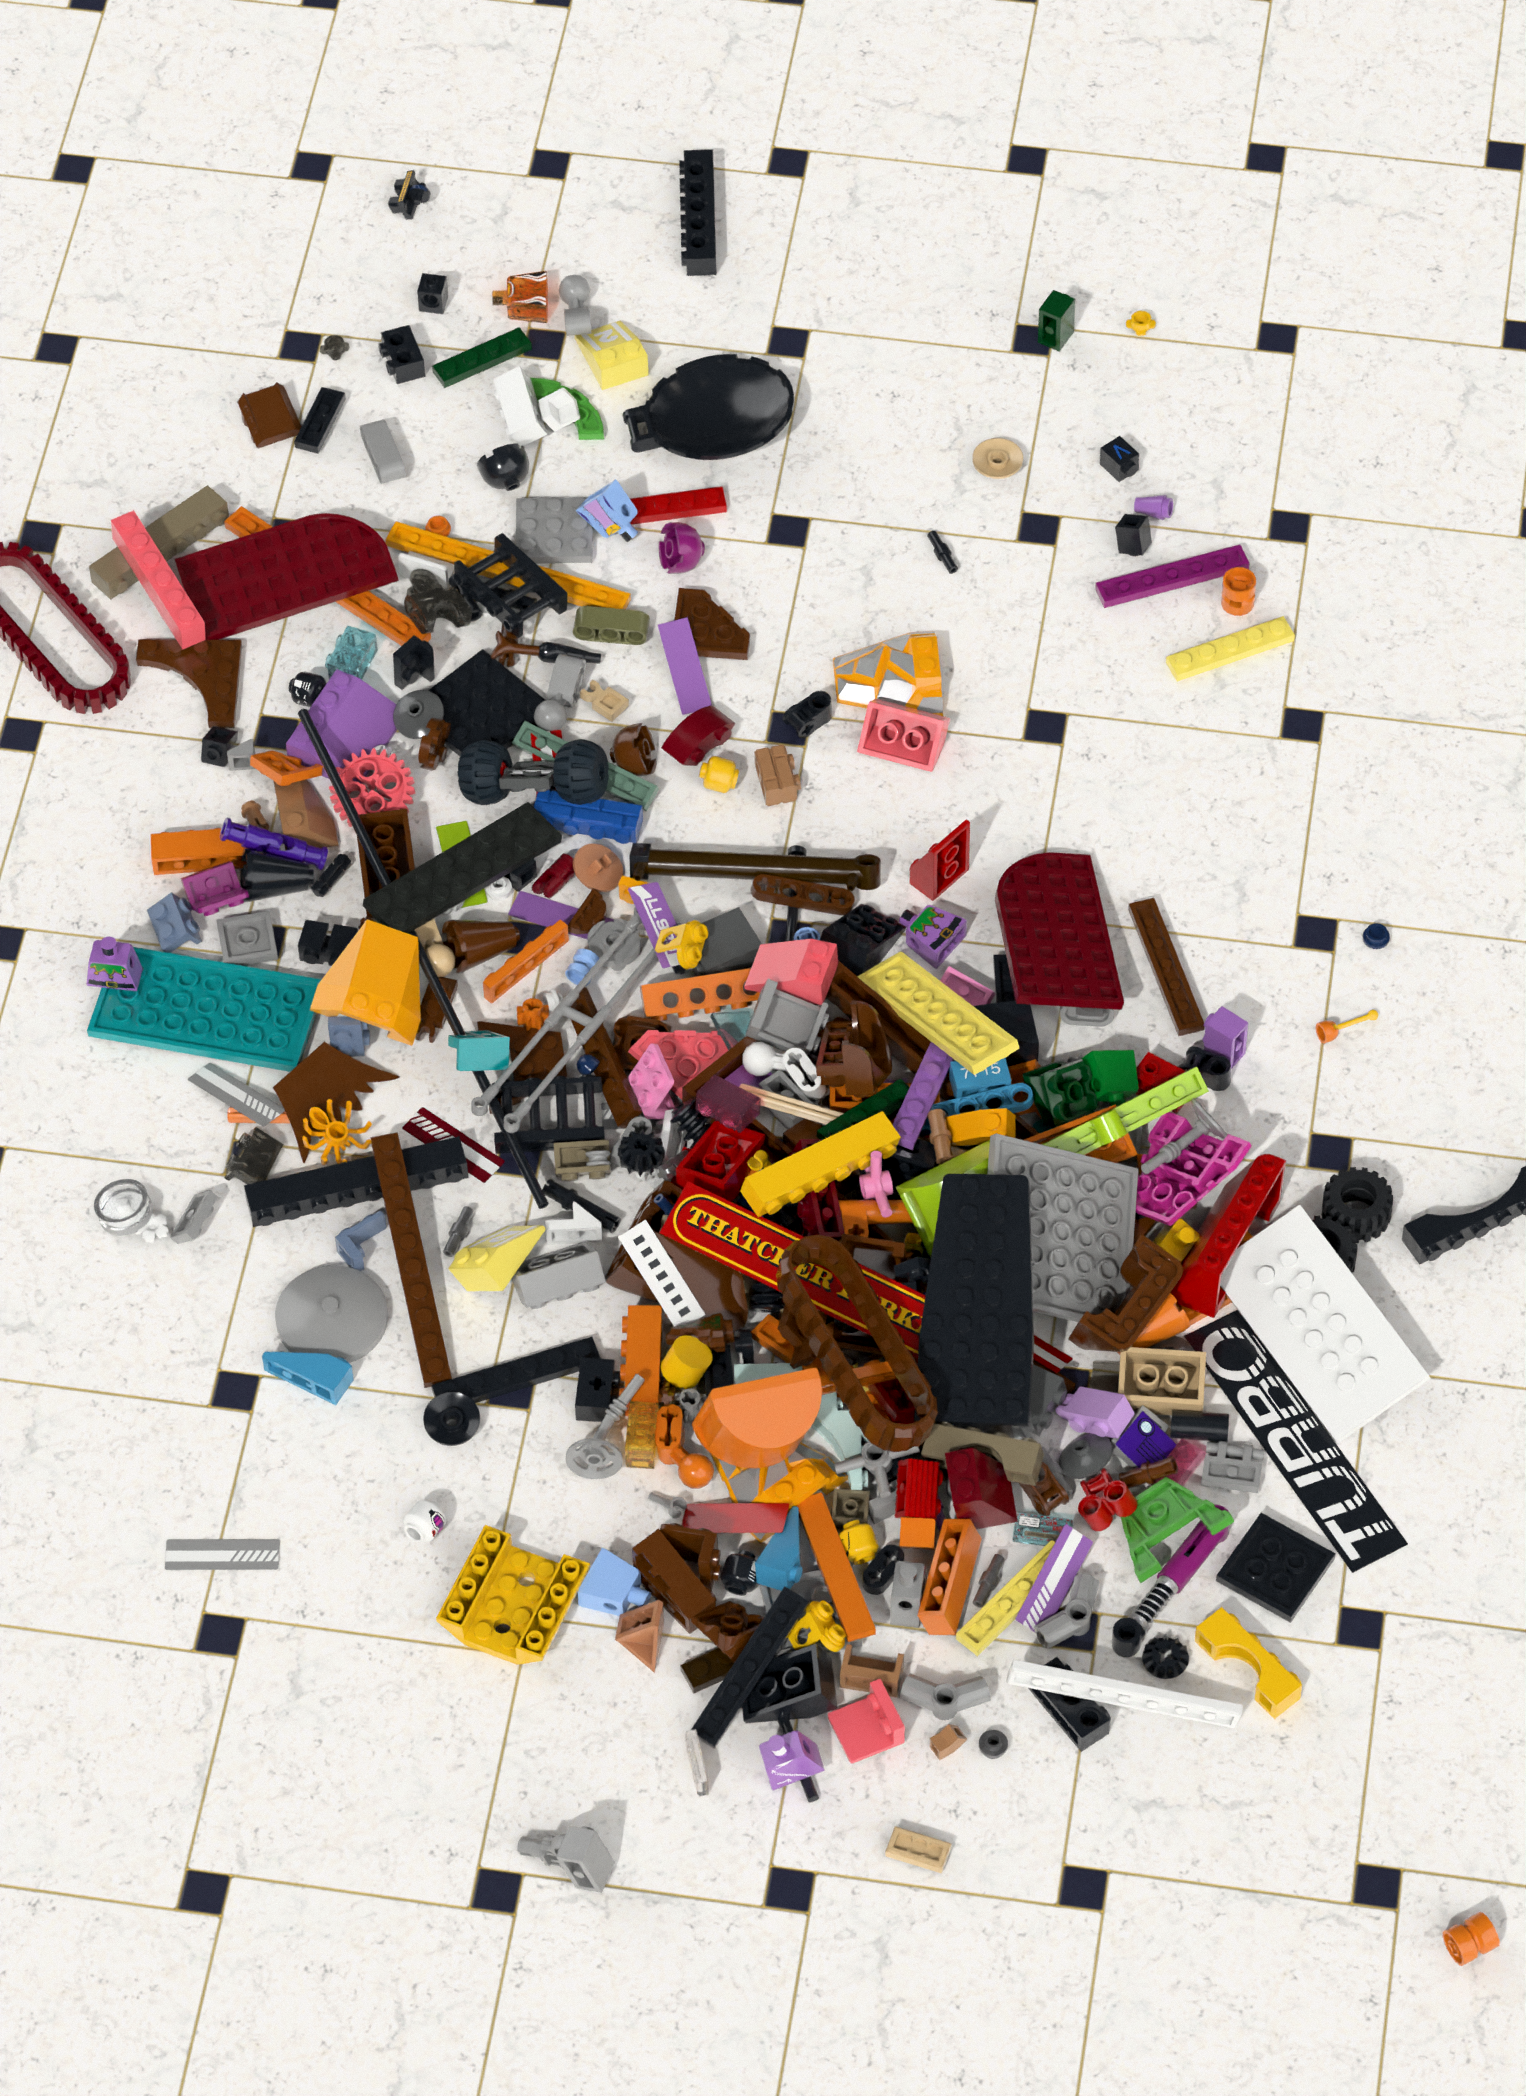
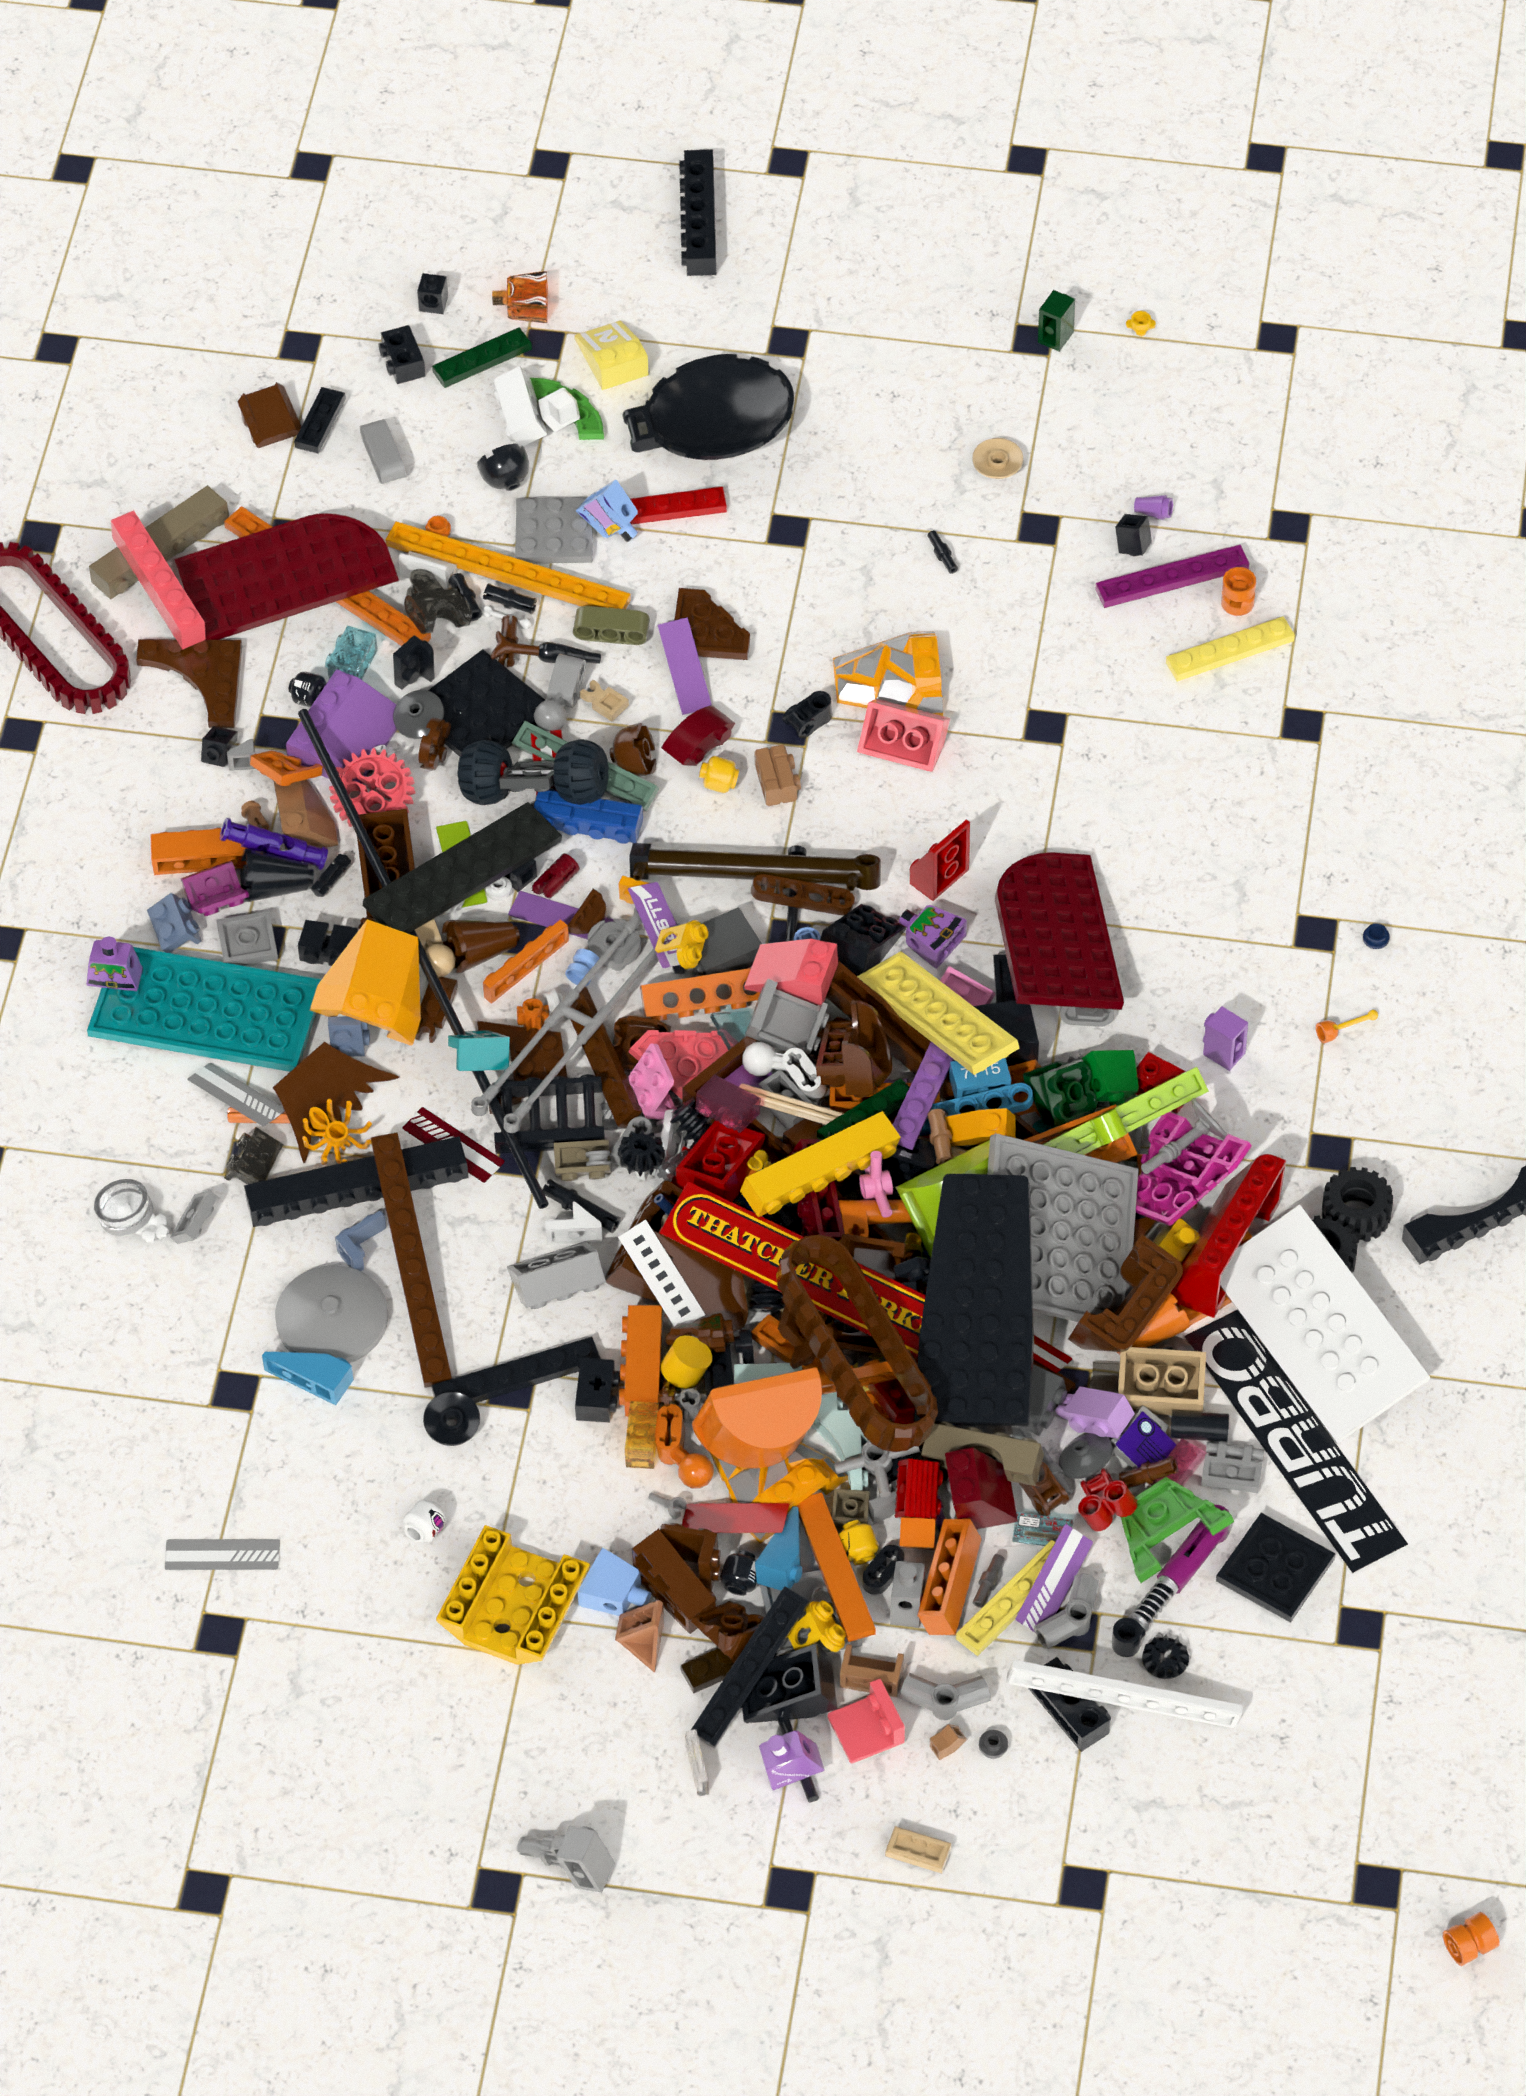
(334, 347): clear smoke plate -> none
(409, 195): black hips -> none
(458, 1231): flat silver bar -> none
(495, 1258): light yellow slope -> none
(519, 566): black fence -> none
(574, 292): light grey beam -> none
(587, 1064): dark blue hinge -> none
(594, 1450): light grey dish -> none
(597, 867): nougat piece -> none
(680, 548): magenta cylinder -> none
(1119, 459): black brick -> none
(1166, 967): reddish brown plate -> none
(1209, 1067): black piece -> none
(1225, 1638): yellow arch -> none

